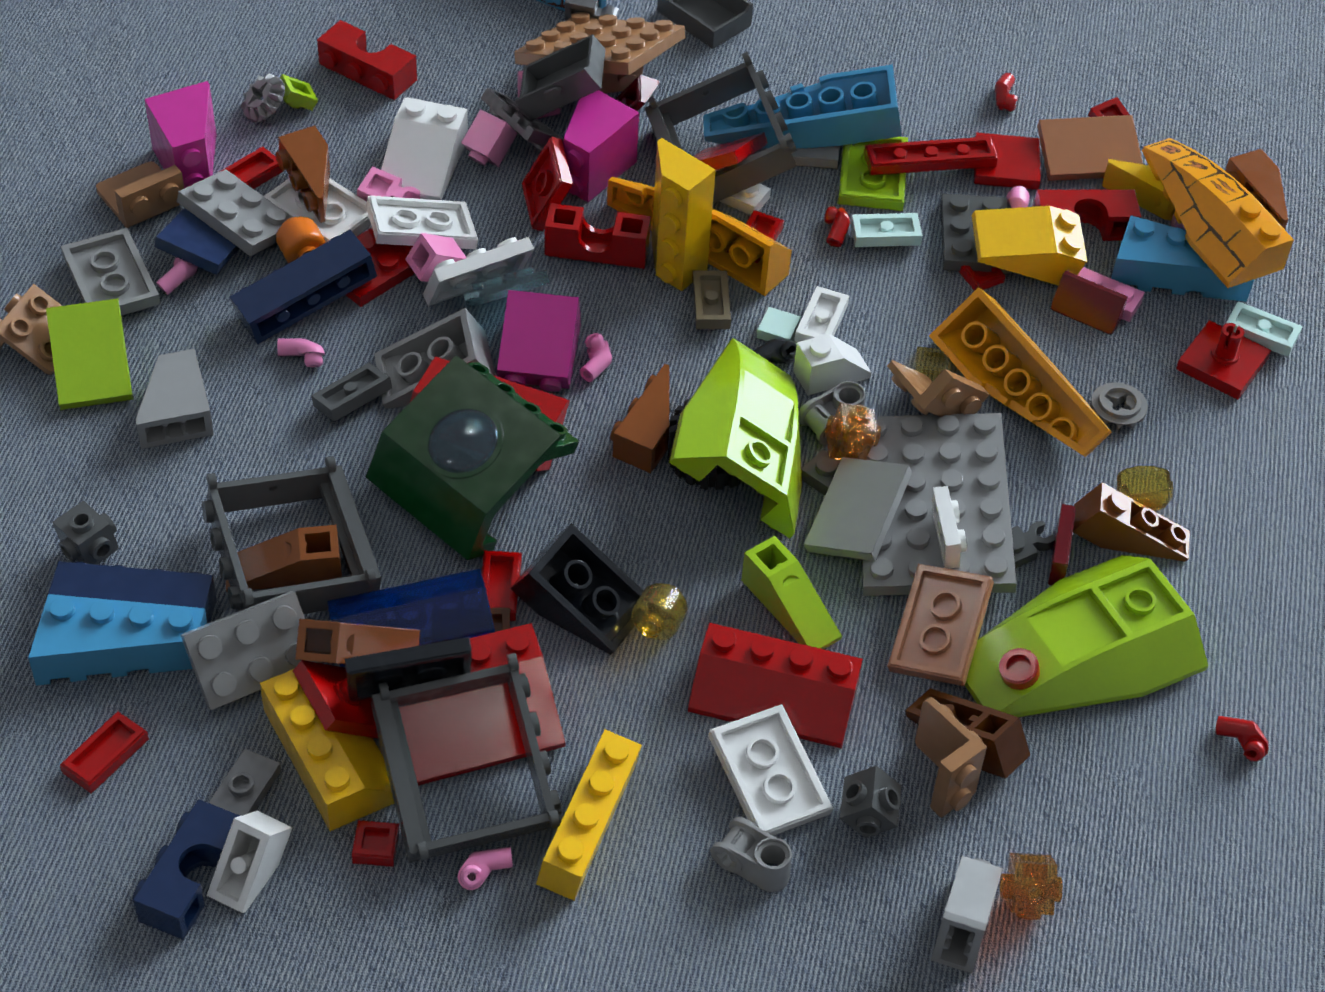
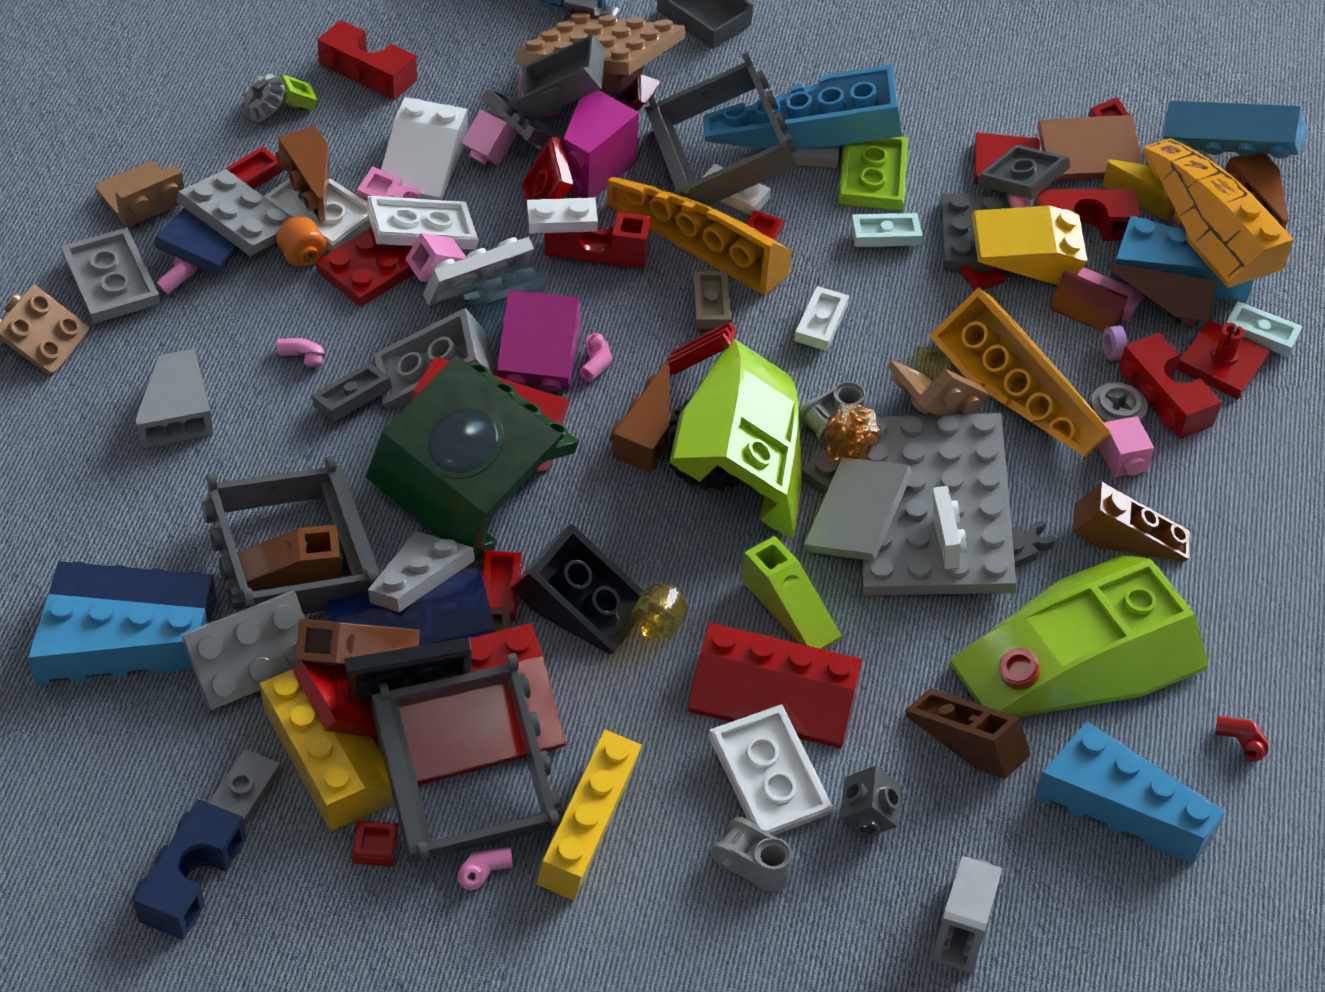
(89, 354): lime tile -> none
(89, 541): dark grey brick -> none
(104, 752): red tile -> none
(184, 130): dark pink slope -> none
(248, 859): white slope -> none
(303, 286): dark blue brick -> none
(418, 569): none -> light grey wing
(562, 215): none -> white plate
(681, 214): yellow slope -> none
(701, 348): none -> red tile
(731, 152): red tile -> none
(778, 325): light aqua tile -> none
(778, 351): black arm -> none
(826, 362): white slope -> none
(840, 225): red arm -> none
(930, 155): red tile -> none
(941, 624): nougat tile -> none
(956, 753): medium nougat bracket -> none
(1003, 98): red arm -> none
(1024, 171): none -> dark grey tile
(1031, 885): clear orange brick -> none
(1062, 543): dark red tile -> none
(1113, 342): none -> lavender tile
(1127, 447): none -> bright pink brick
(1129, 794): none -> dark azure wedge
(1146, 485): clear yellow hair -> none
(1178, 294): none -> reddish brown slope
(1181, 406): none -> red arch
(1237, 128): none -> dark azure slope

